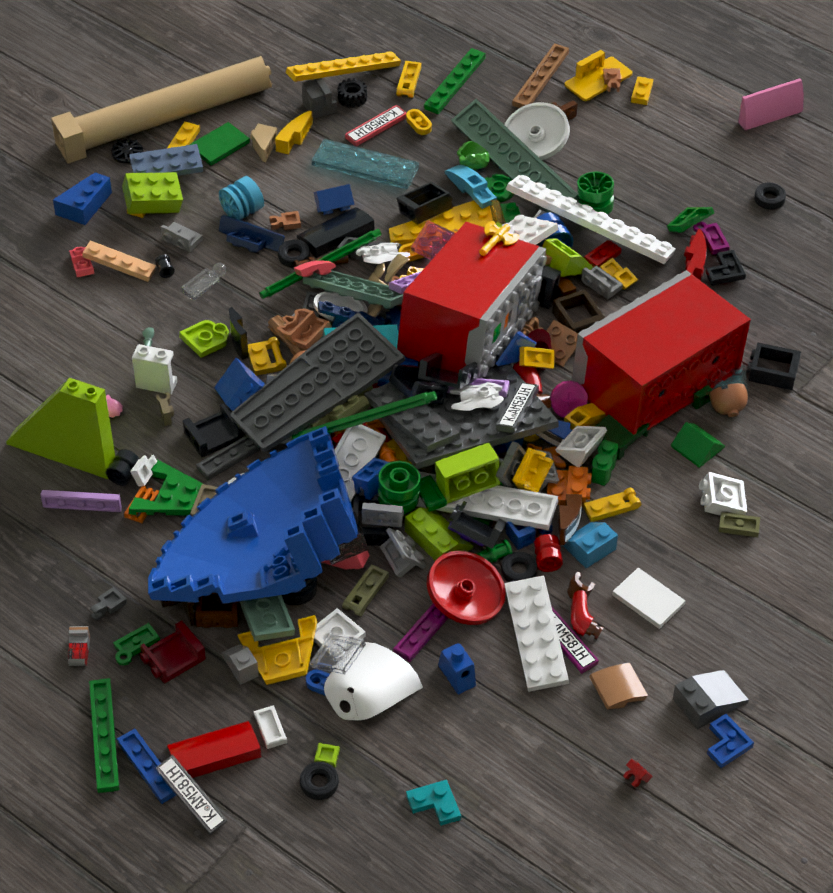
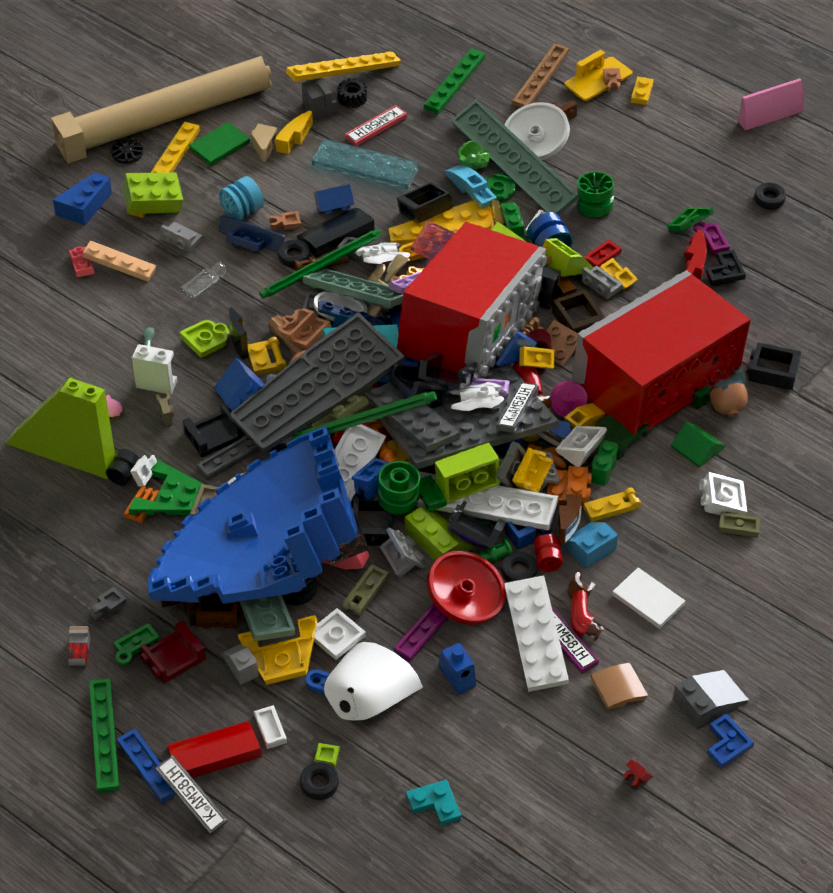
(81, 501): lavender tile -> none
(165, 268): black bush -> none
(175, 159): sand blue plate -> none
(318, 267): coral slope -> none
(337, 653): clear plate -> none
(382, 514): light grey bracket -> none
(409, 78): yellow plate -> none
(418, 122): yellow plate -> none
(498, 235): yellow piece -> none
(531, 229): white plate -> none
(591, 219): white plate -> none

